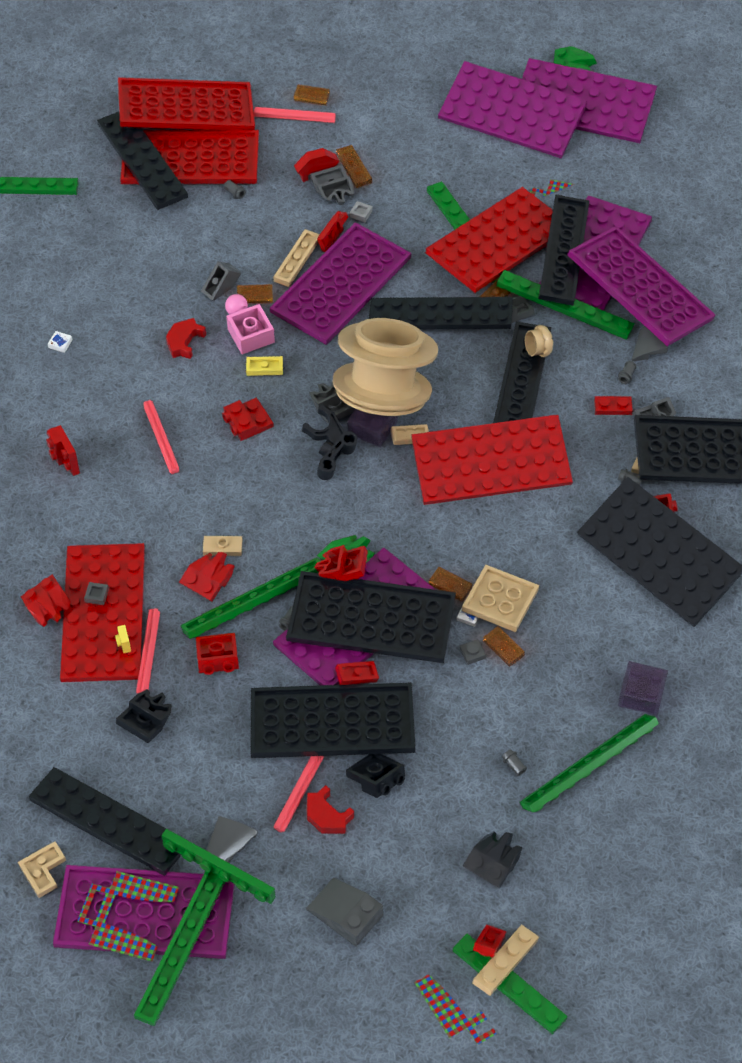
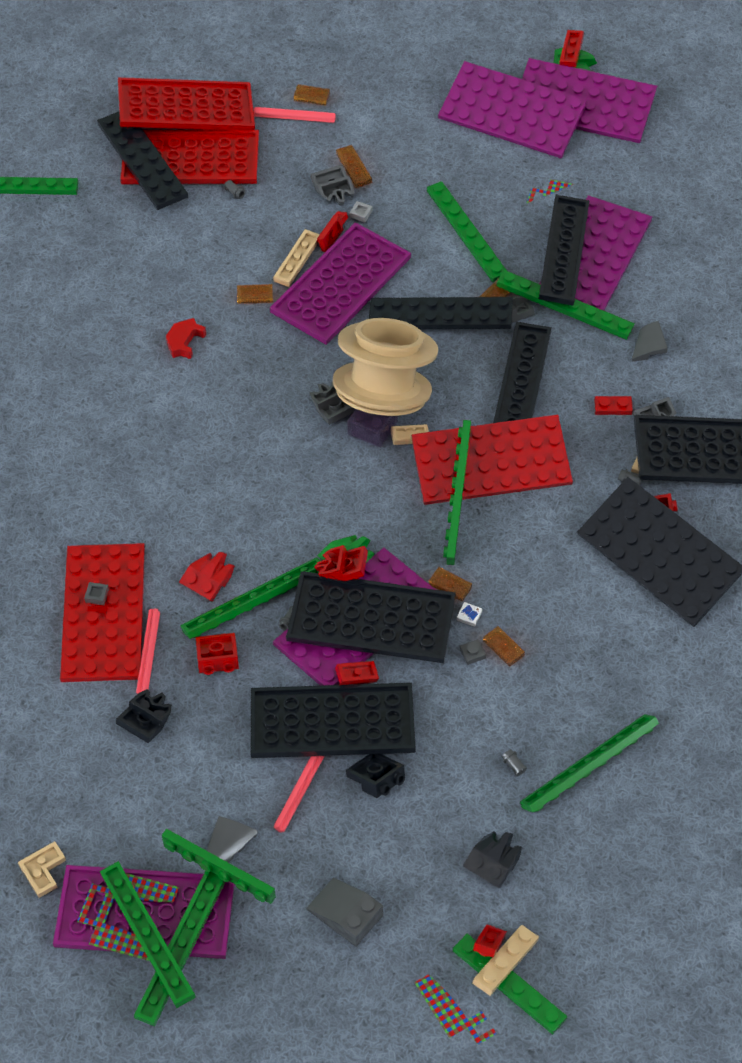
(46, 600): red plate -> none
(60, 341): white tile -> none
(62, 449): red plate -> none
(104, 819): black plate -> none
(122, 639): light yellow plate -> none
(148, 935): none -> green plate
(161, 437): coral axle -> none
(220, 280): dark grey slope -> none
(227, 544): tan plate -> none
(247, 418): red plate -> none
(248, 325): bright pink brick -> none
(264, 365): light yellow plate -> none
(315, 161): red piece -> none
(324, 816): red piece -> none
(336, 442): black piece -> none
(456, 498): none -> green plate
(494, 240): red plate -> none
(500, 598): tan plate -> none
(539, 341): tan piece -> none
(571, 48): none -> red plate
(626, 374): dark grey pin -> none
(641, 285): magenta plate -> none
(643, 688): clear purple brick -> none

